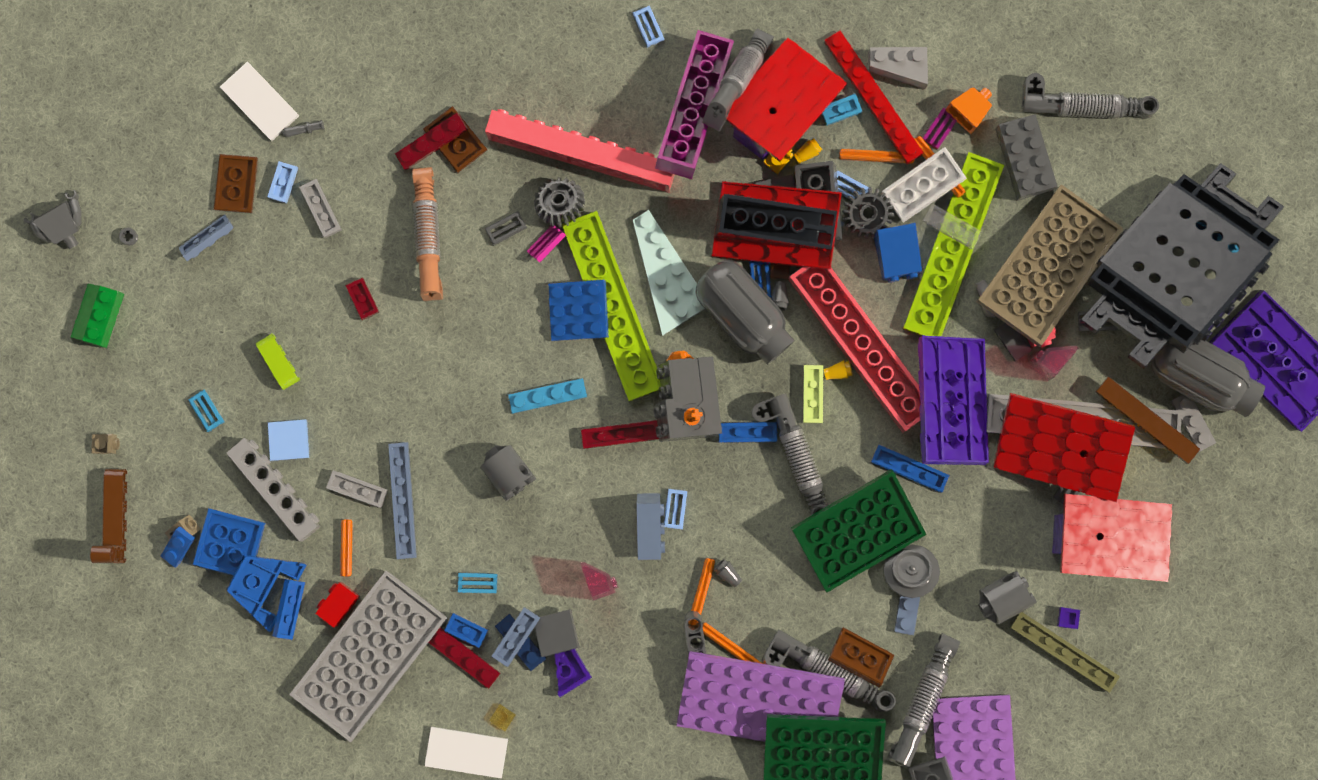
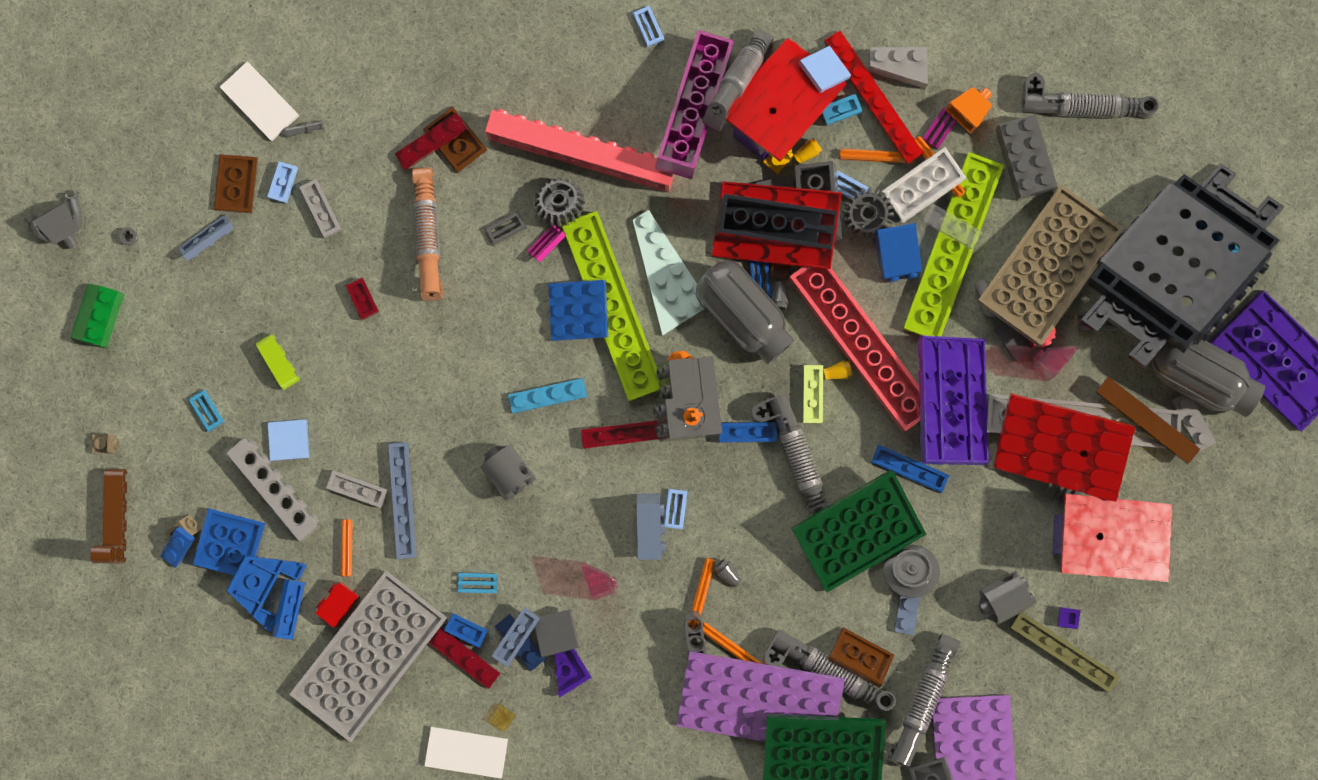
(824, 69): none -> light blue tile

